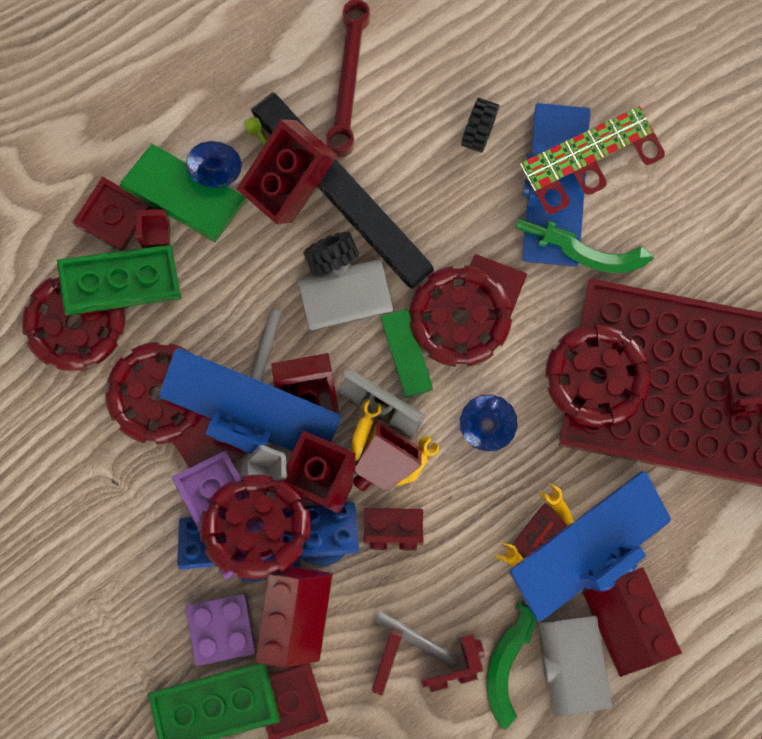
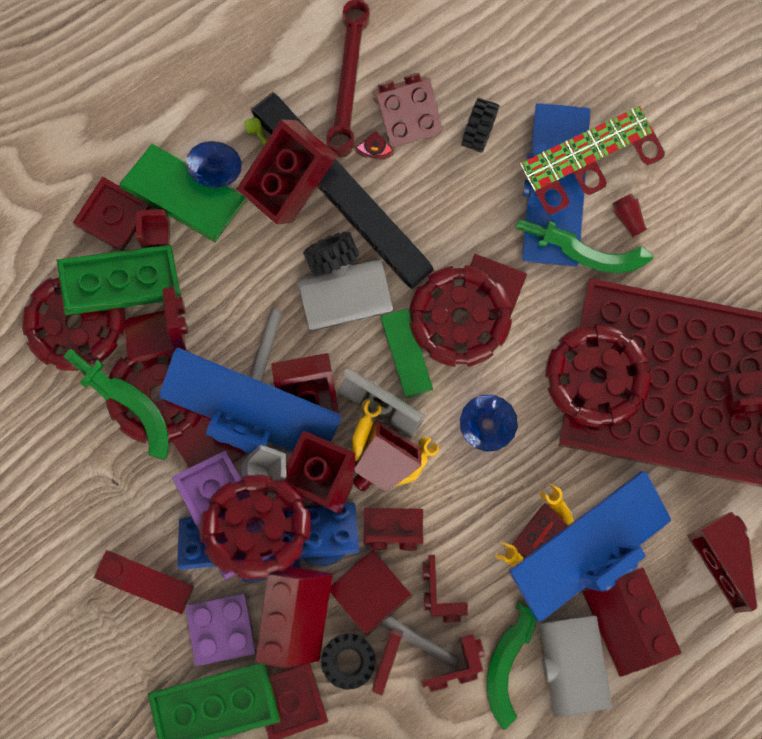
(129, 397): none -> green sword
(143, 582): none -> dark red slope
(157, 332): none -> dark red bracket
(330, 667): none -> black tyre
(370, 592): none -> dark red tile
(374, 147): none -> dark red tile
(408, 109): none -> bracket
(449, 611): none -> dark red bracket
(630, 214): none -> dark red cone
(728, 558): none -> dark red slope

